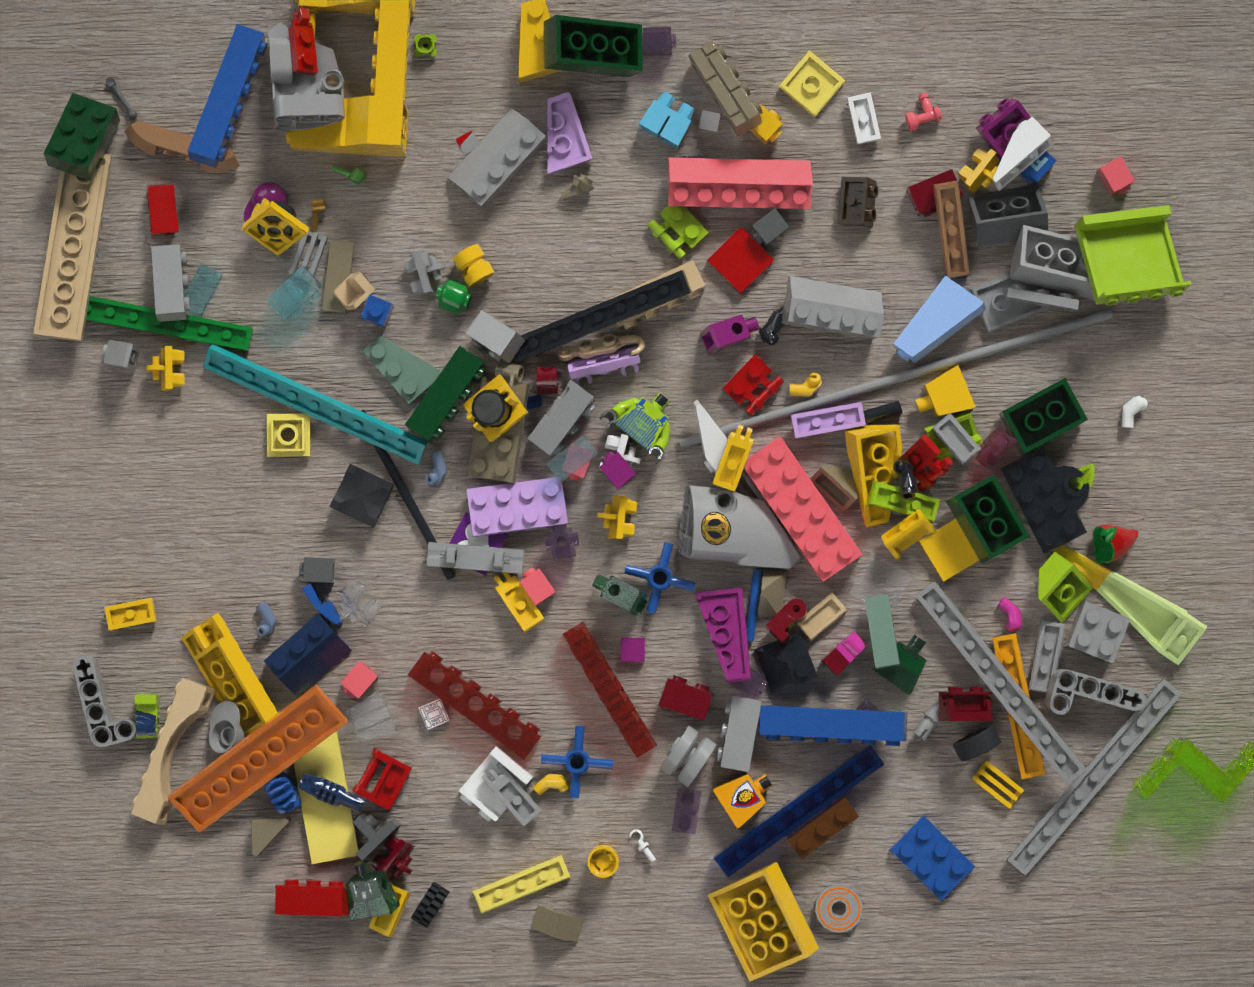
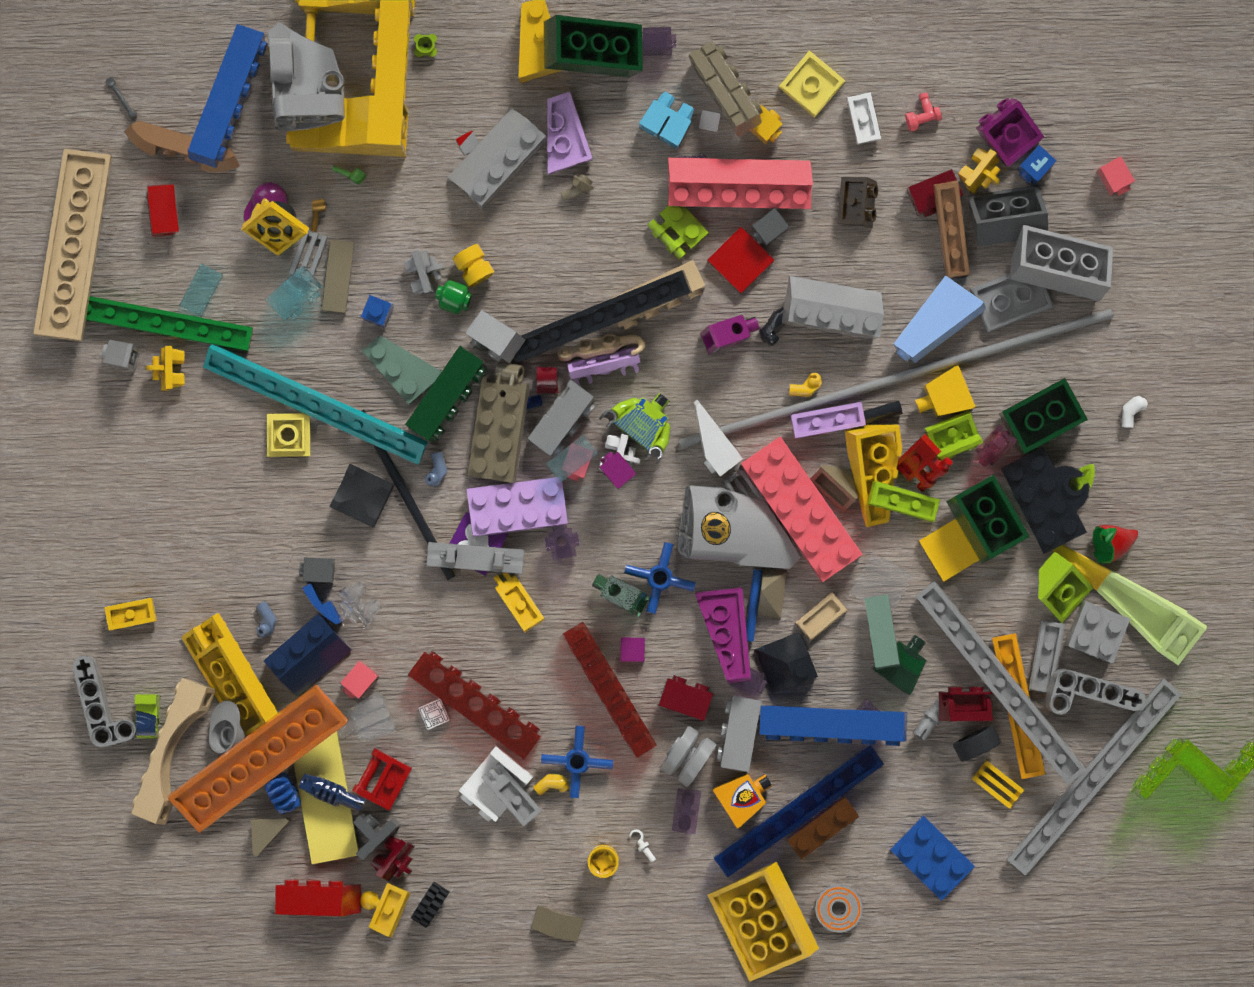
(81, 136): dark green brick -> none
(170, 282): light grey brick -> none
(302, 43): red hinge -> none
(353, 290): tan panel -> none
(369, 893): clear green torso -> none
(494, 406): piece -> none
(521, 884): light yellow tile -> none
(537, 585): coral brick -> none
(615, 517): yellow hips -> none
(733, 459): yellow hinge -> none
(747, 379): red plate -> none
(786, 618): dark red leg -> none
(844, 653): leg -> none
(905, 478): black arm -> none
(907, 533): yellow hinge -> none
(956, 439): light grey tile -> none
(1014, 615): dark pink arm -> none
(1024, 148): white slope -> none
(1041, 298): light grey plate -> none
(1130, 255): lime panel -> none

